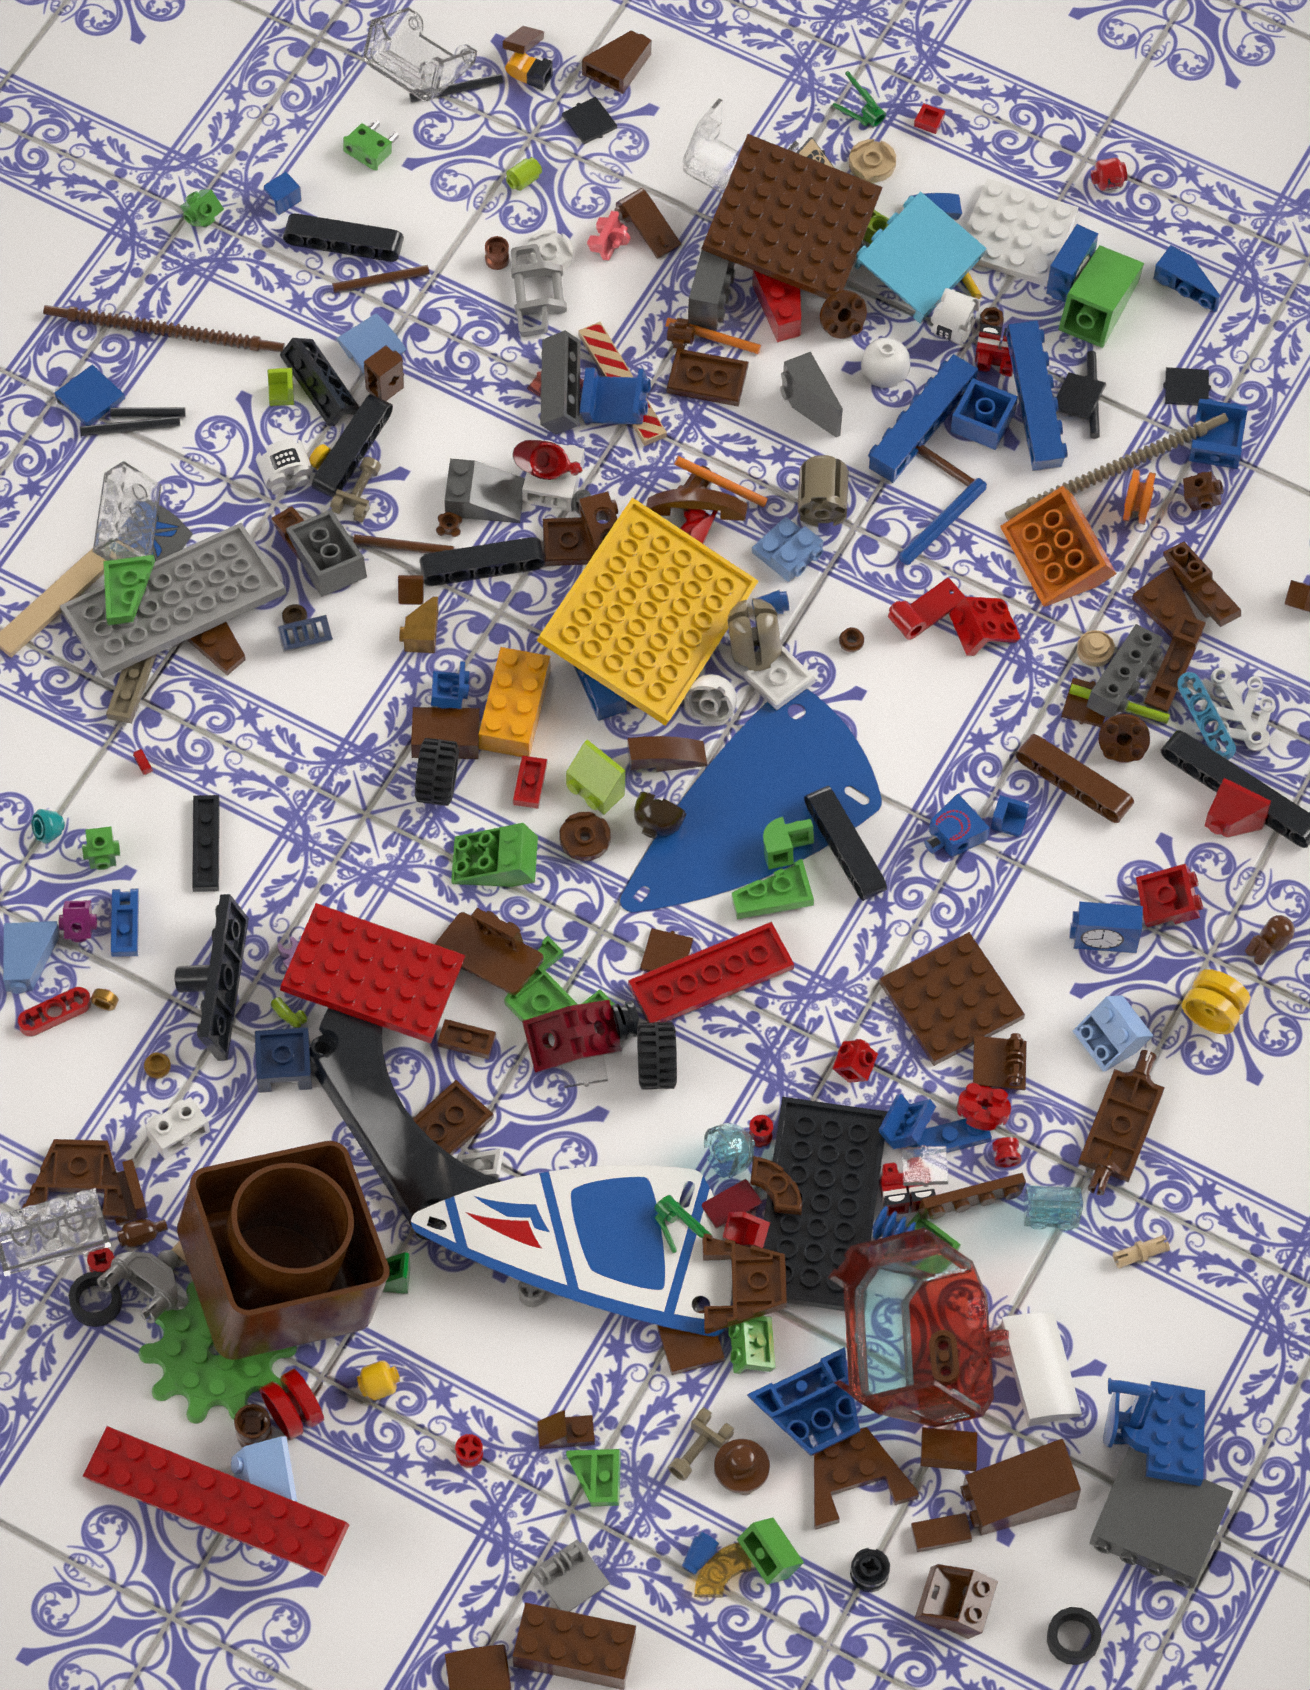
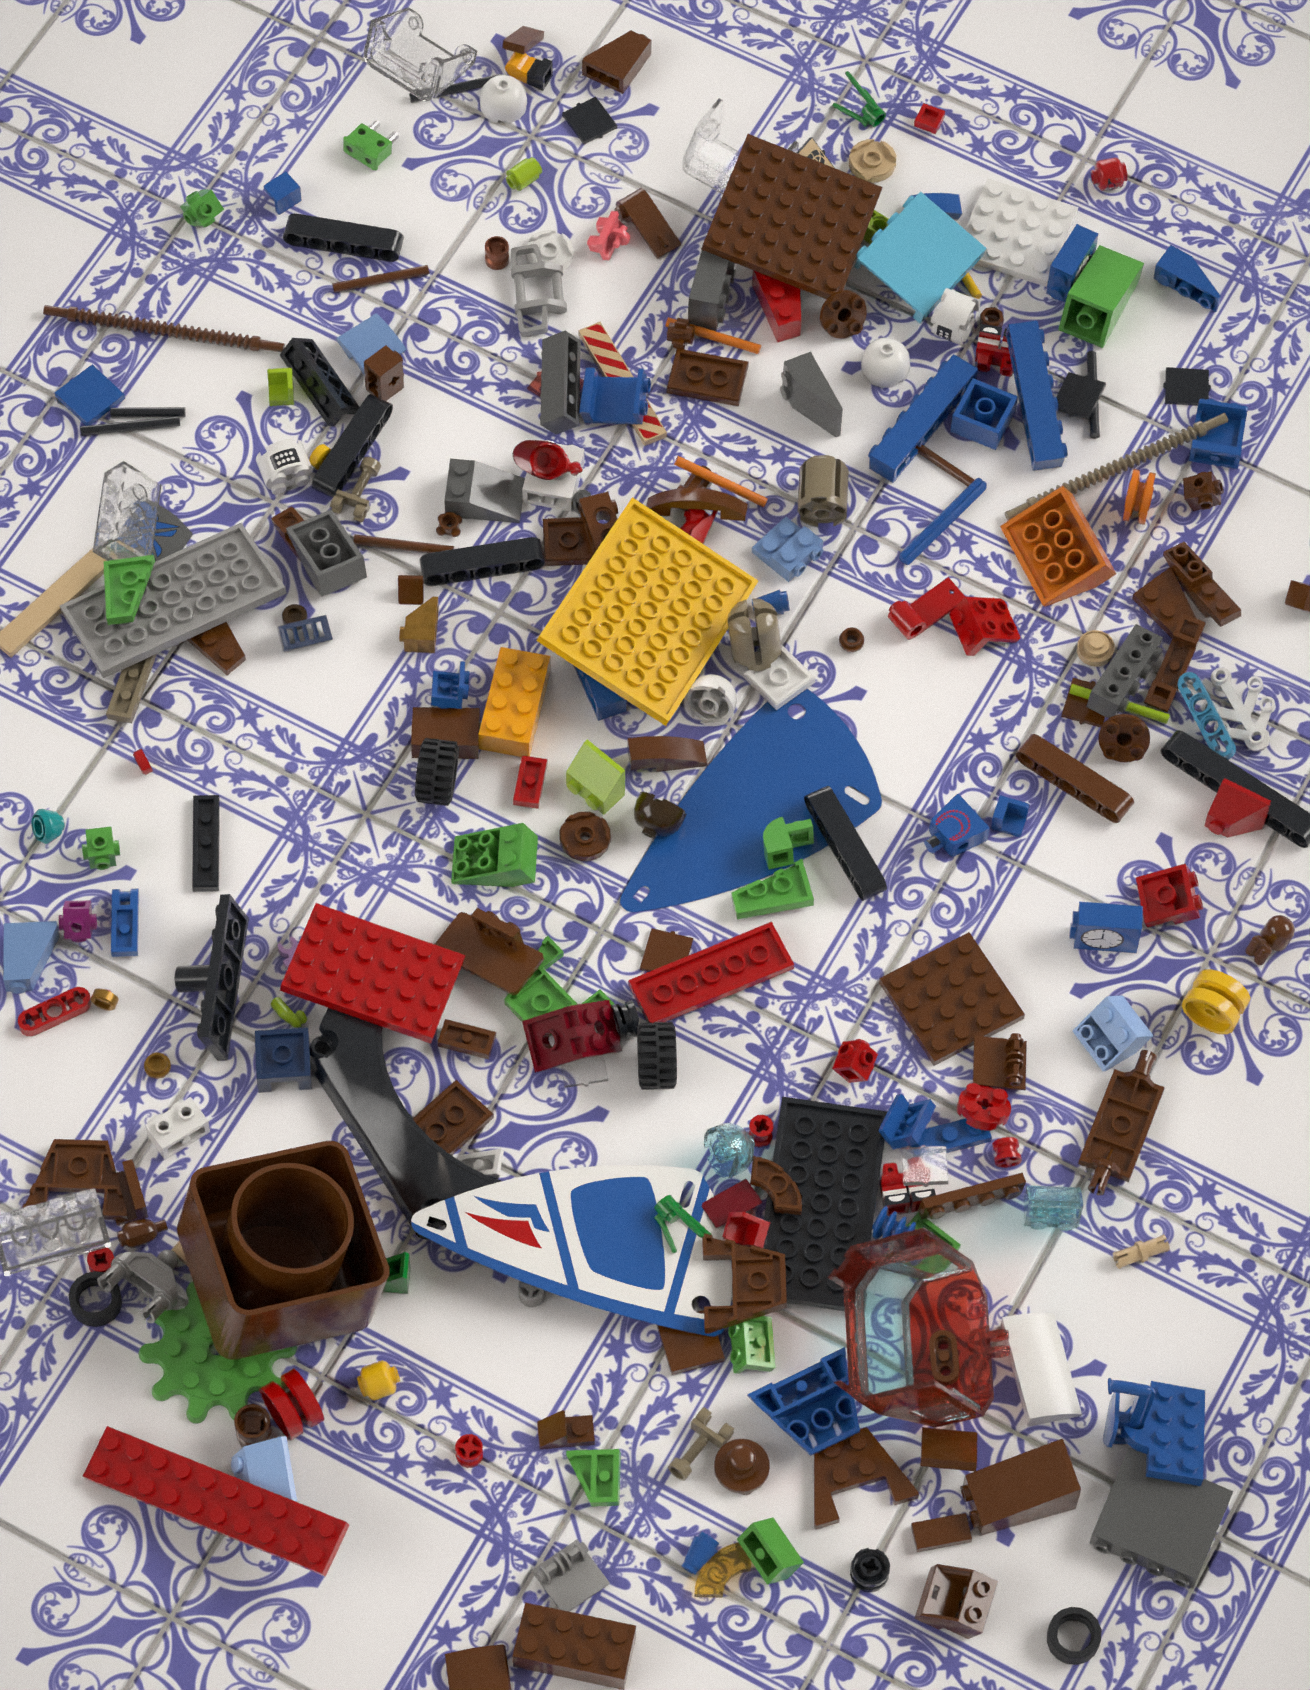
(503, 99): none -> white cylinder

